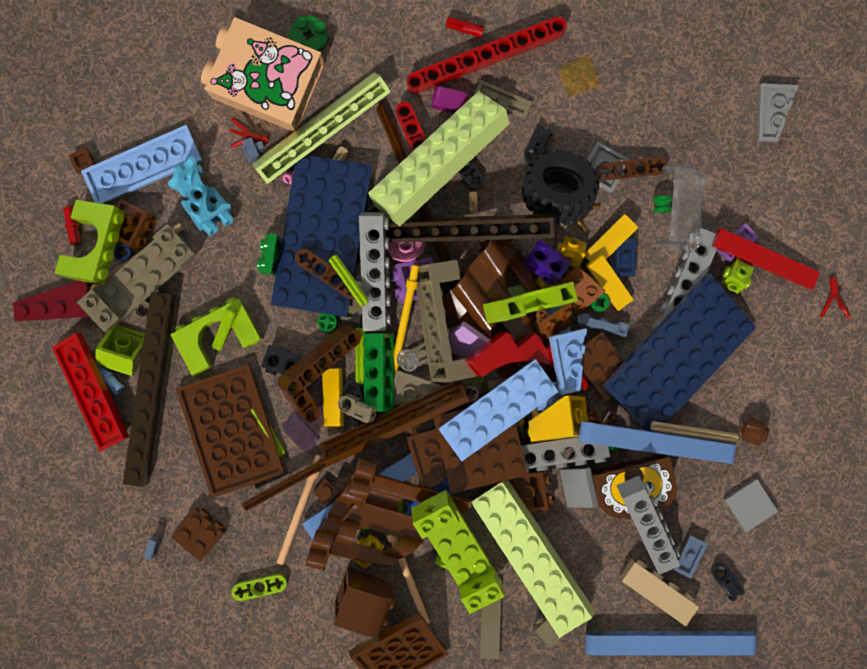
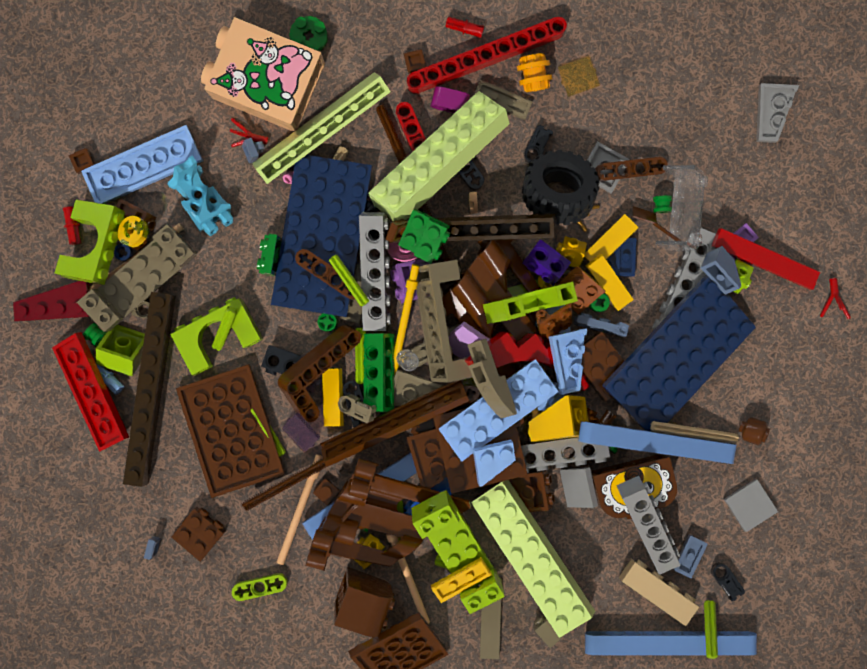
(94, 334): none -> green wheel
(139, 234): none -> yellow piece
(396, 230): none -> reddish brown tile
(414, 61): none -> reddish brown plate
(424, 236): none -> green plate
(461, 580): none -> yellow tile
(491, 386): none -> dark tan slope
(492, 460): none -> light blue wing
(534, 72): none -> light orange piece
(650, 217): none -> reddish brown piece
(710, 629): none -> lime axle
(721, 270): none -> sand blue slope

